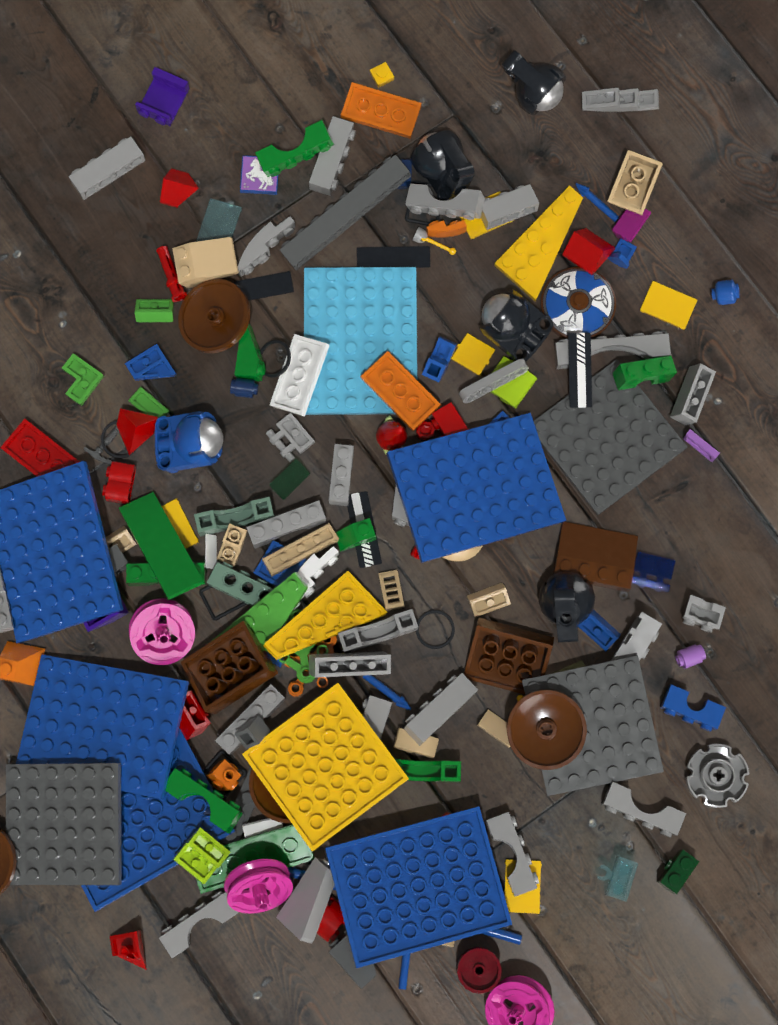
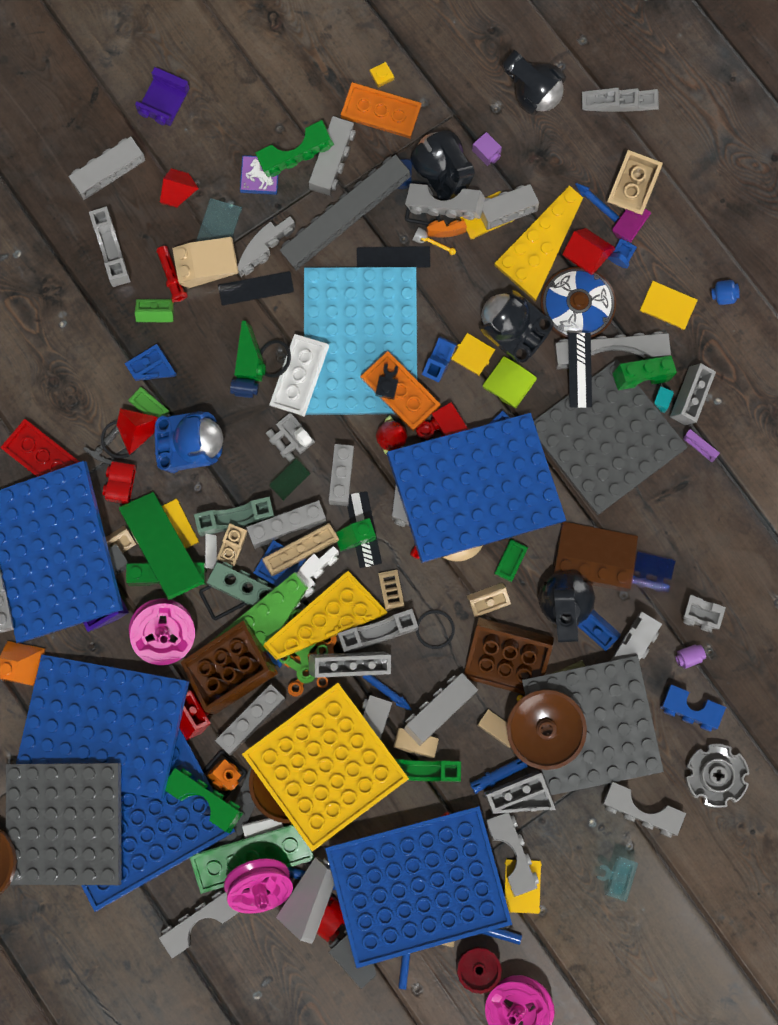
(86, 379): bright green plate -> none
(109, 246): none -> light grey arch
(129, 947): red slope -> none
(201, 855): lime slope -> none
(214, 316): reddish brown dish -> none
(252, 732): dark grey brick -> none
(302, 437): none -> white tile
(387, 385): none -> black plate
(487, 149): none -> medium lavender brick
(493, 381): light grey beam -> none
(497, 775): none -> blue pin
(511, 560): none -> green tile
(521, 794): none -> light grey wedge
(663, 399): none -> teal slope
(677, 871): dark green brick -> none

